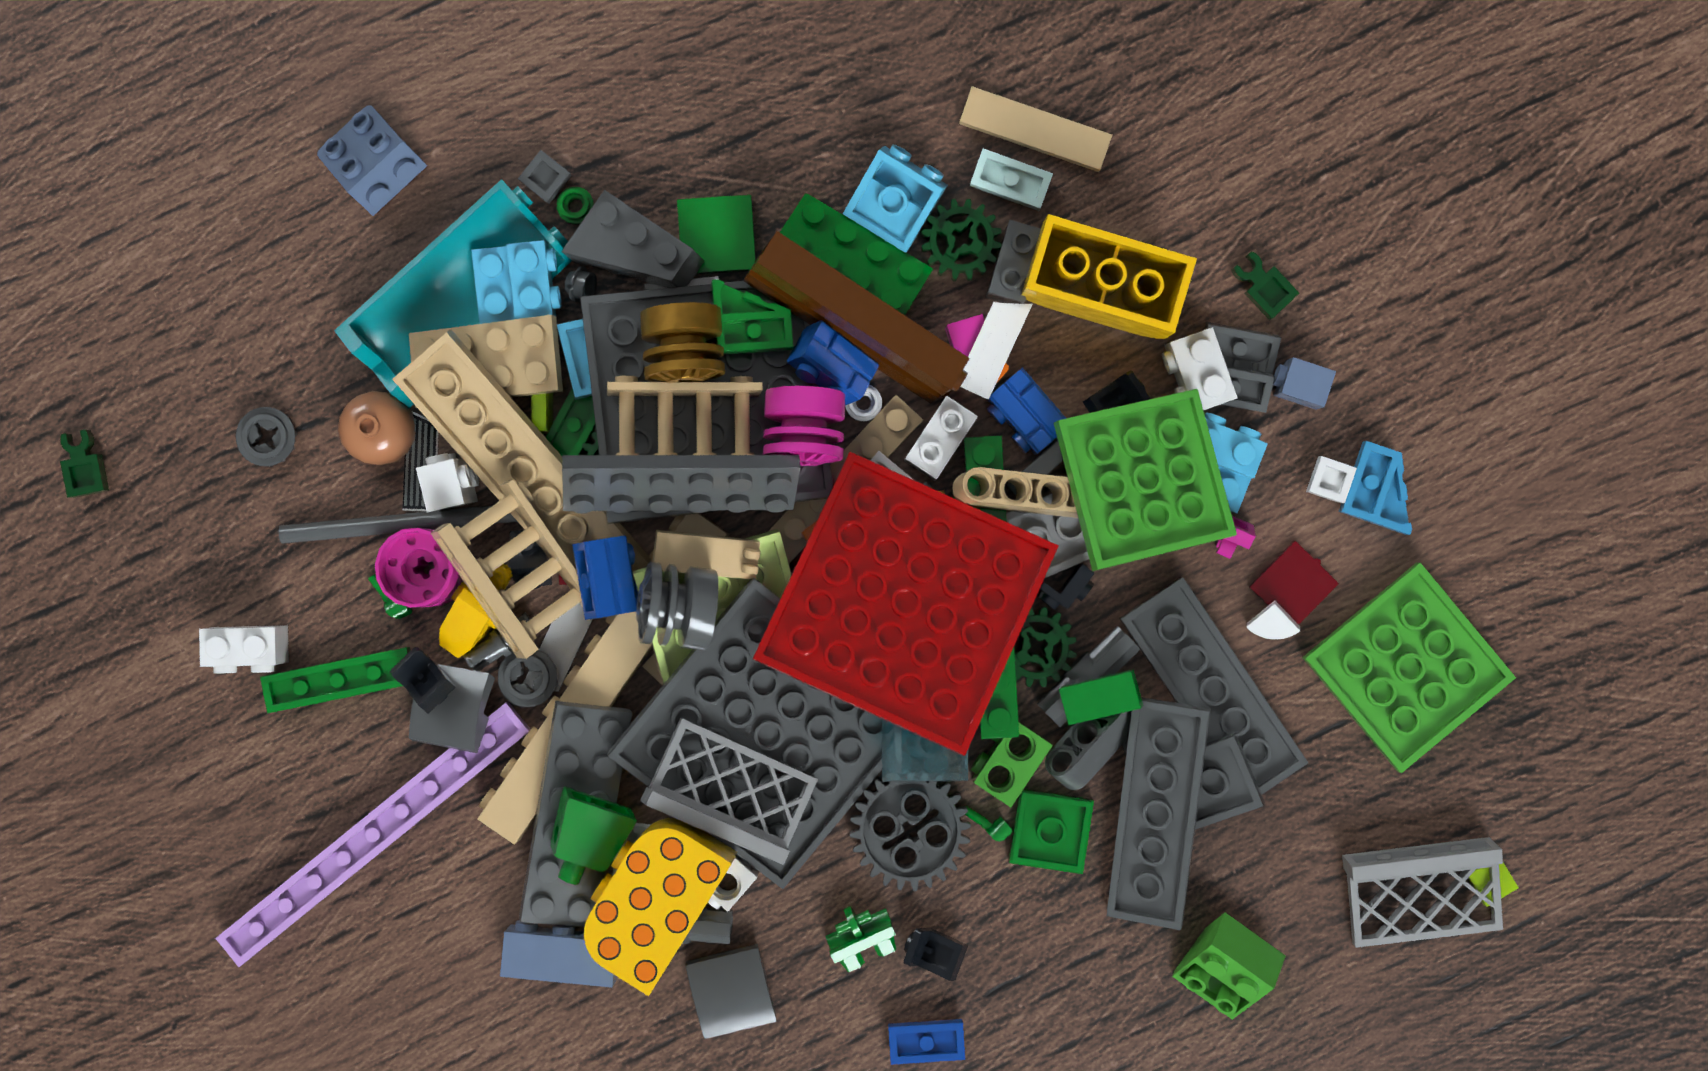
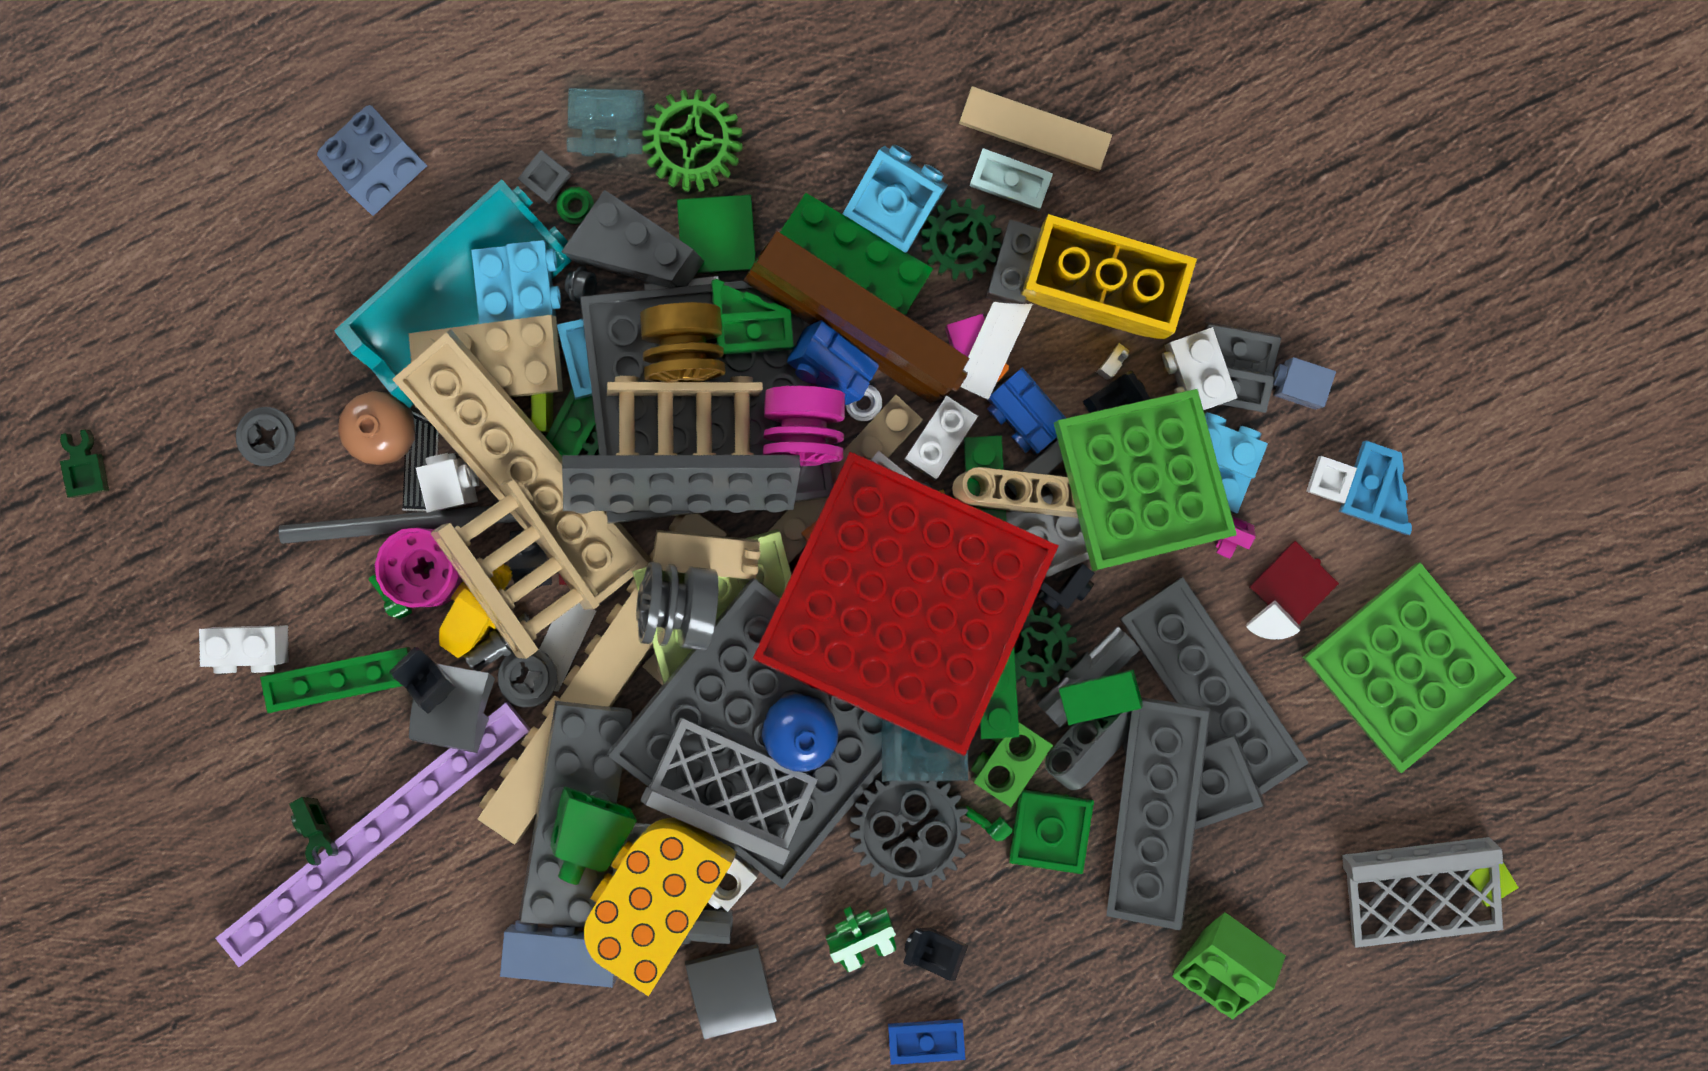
(312, 824): none -> dark green plate
(605, 110): none -> clear light blue plate
(606, 576): blue brick -> none
(708, 141): none -> bright green gear
(800, 733): none -> blue cylinder
(1113, 362): none -> white tile
(1269, 289): dark green plate -> none

